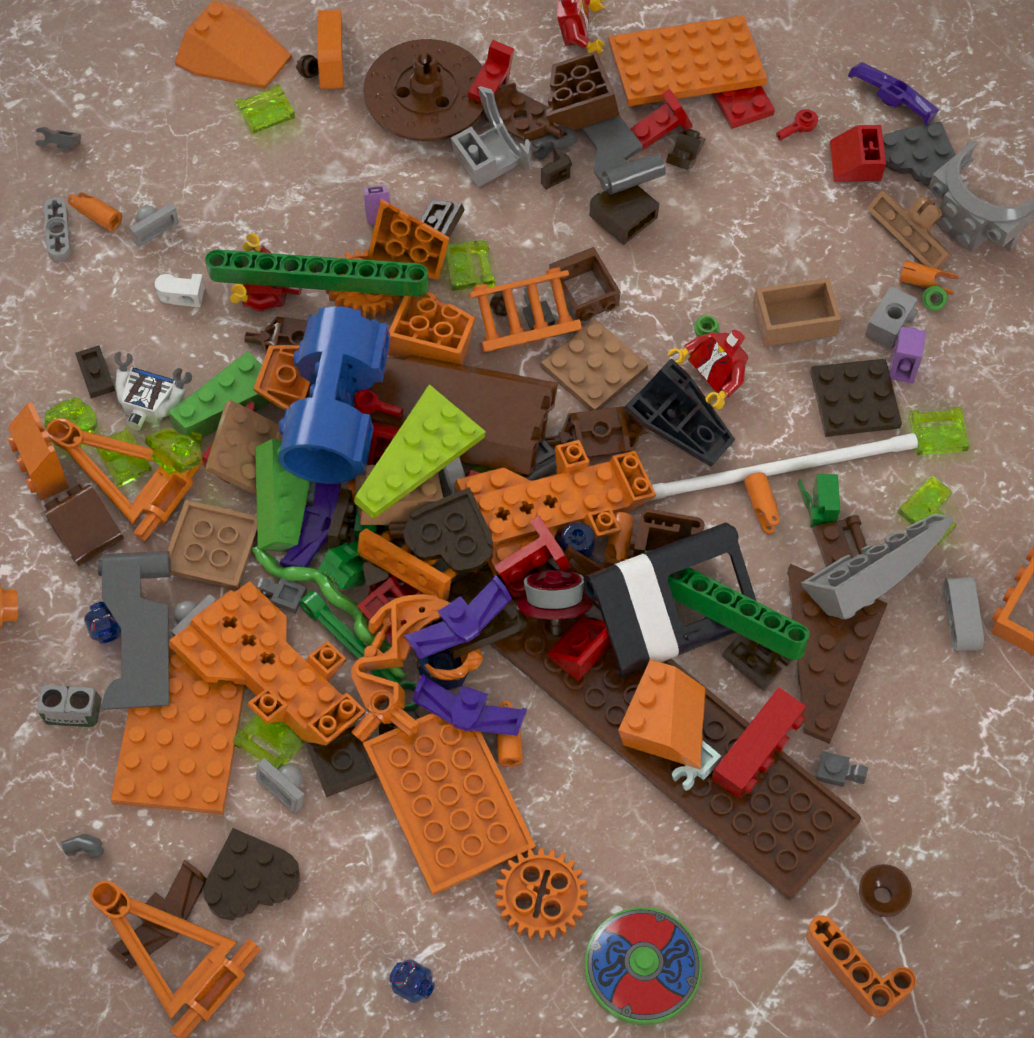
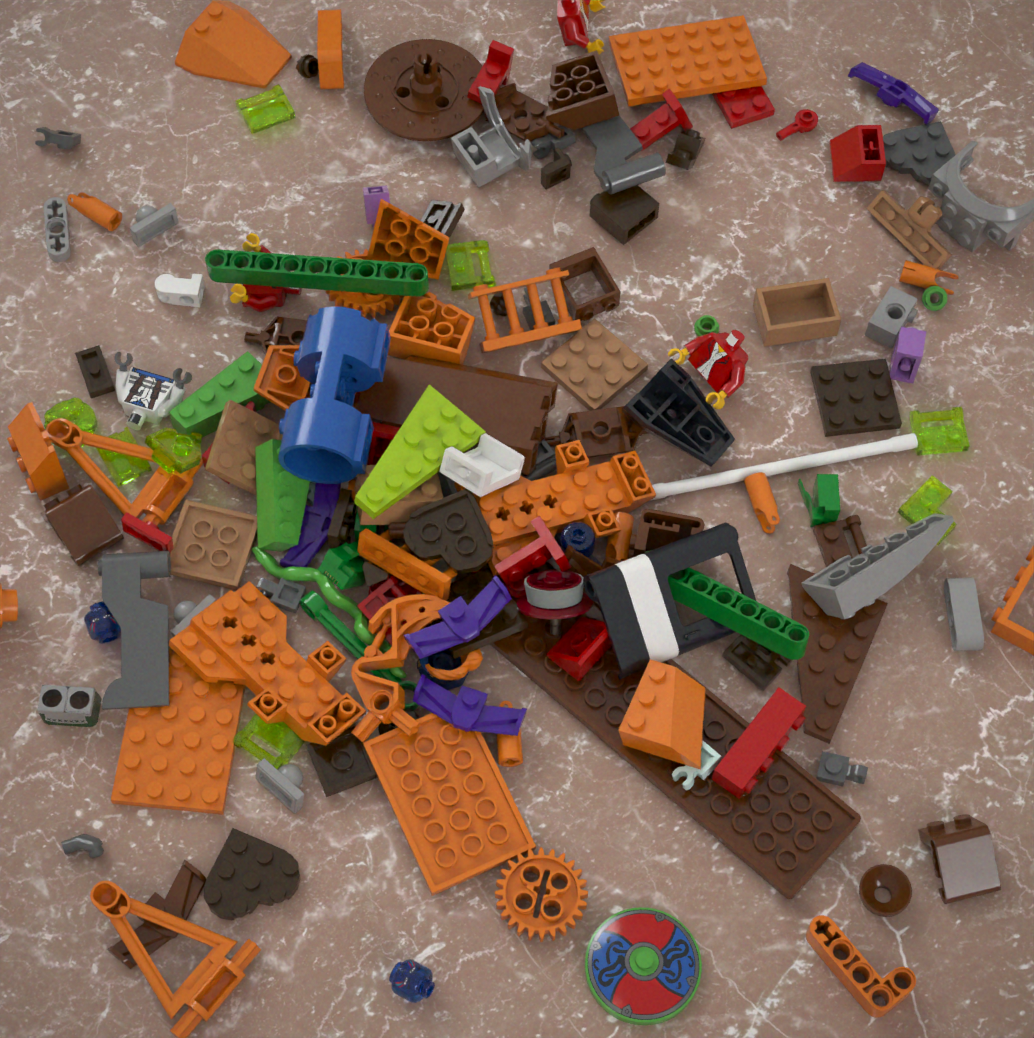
(147, 533): none -> red plate
(368, 402): red plate -> none
(483, 468): none -> white panel
(962, 857): none -> piece

